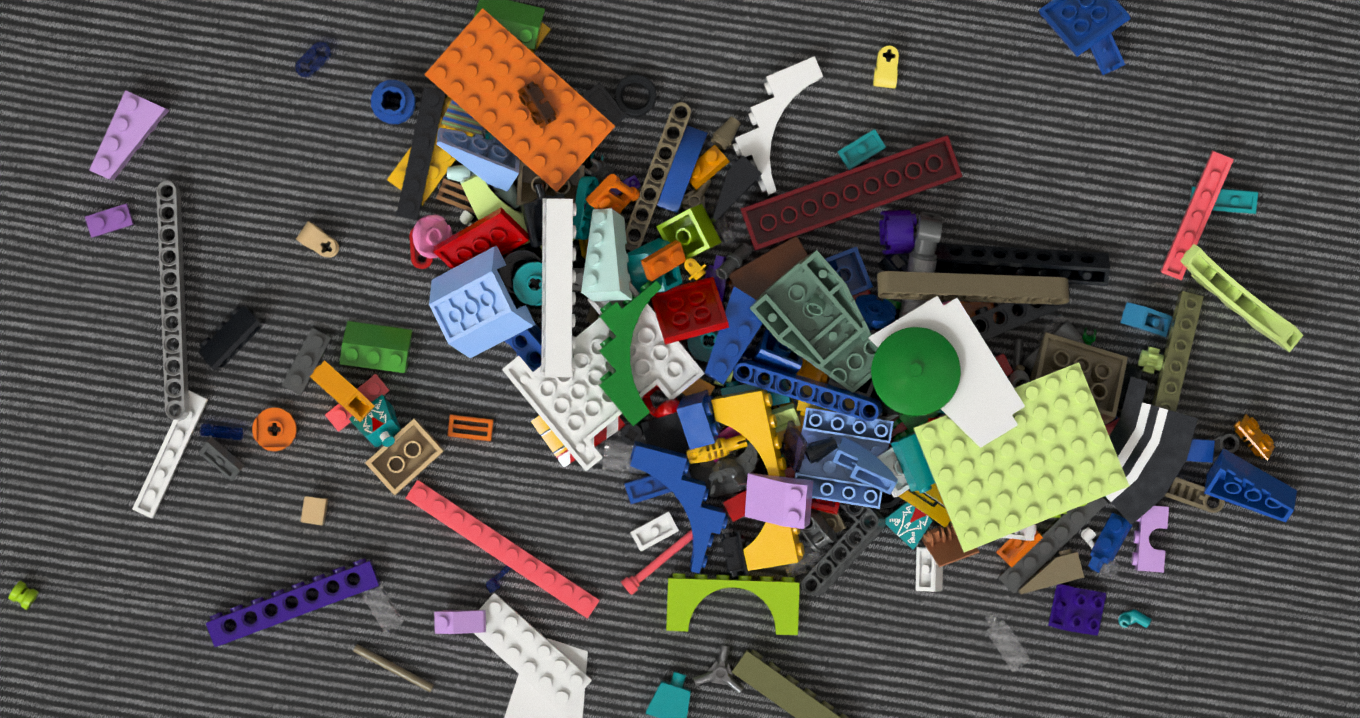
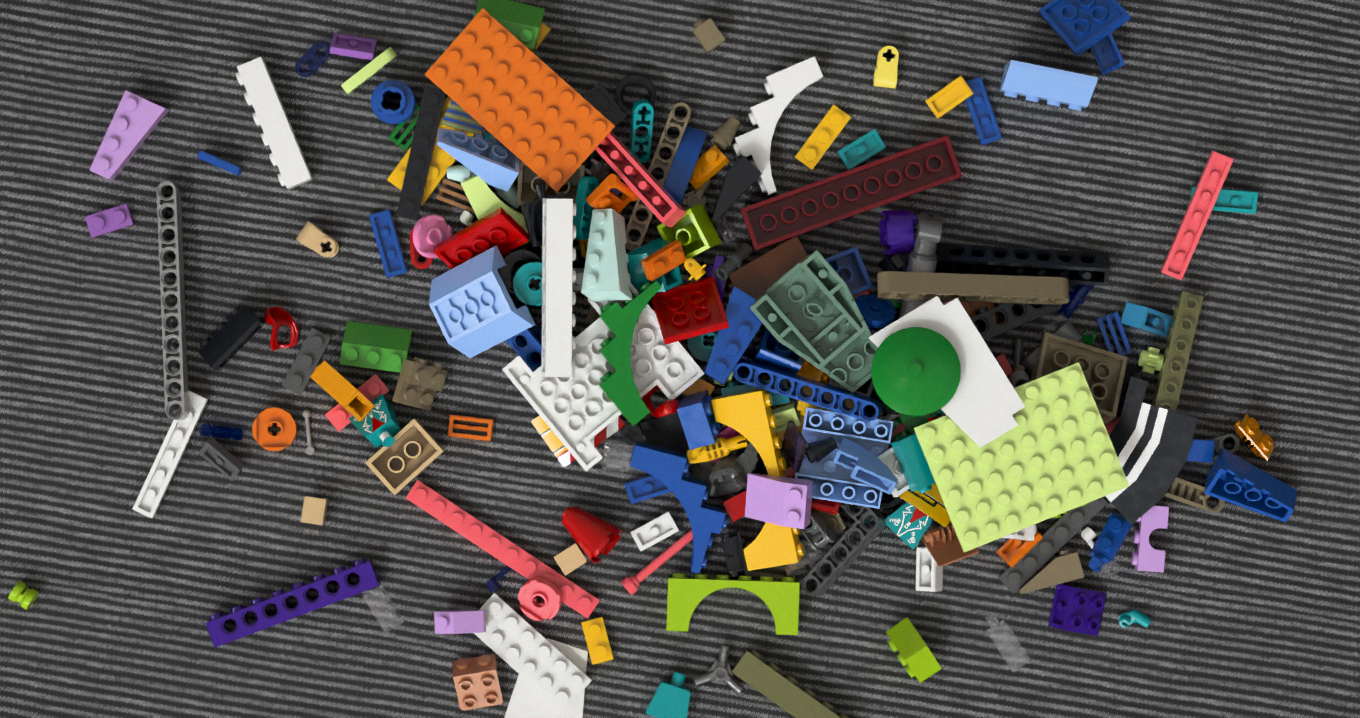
(219, 162): none -> blue tile
(274, 122): none -> white brick
(276, 318): none -> red piece
(309, 450): none -> light grey hinge
(353, 46): none -> medium lavender plate
(369, 70): none -> yellowish green beam
(388, 243): none -> blue tile
(393, 668): dark tan bar -> none
(399, 142): none -> green tile
(419, 383): none -> dark tan plate
(477, 682): none -> nougat bracket
(530, 97): reddish brown hinge -> none
(545, 589): none -> coral plate
(570, 559): none -> tan panel
(590, 532): none -> red cone
(597, 640): none -> yellow plate
(640, 180): none -> coral brick
(647, 138): none -> teal beam
(708, 34): none -> dark tan brick
(822, 137): none -> yellow plate
(912, 650): none -> lime brick
(949, 97): none -> yellow tile
(982, 113): none -> blue tile
(1047, 84): none -> light blue slope
(1076, 298): none -> clear blue pin
(1115, 315): none -> blue tile
(1239, 300): yellowish green arch -> none

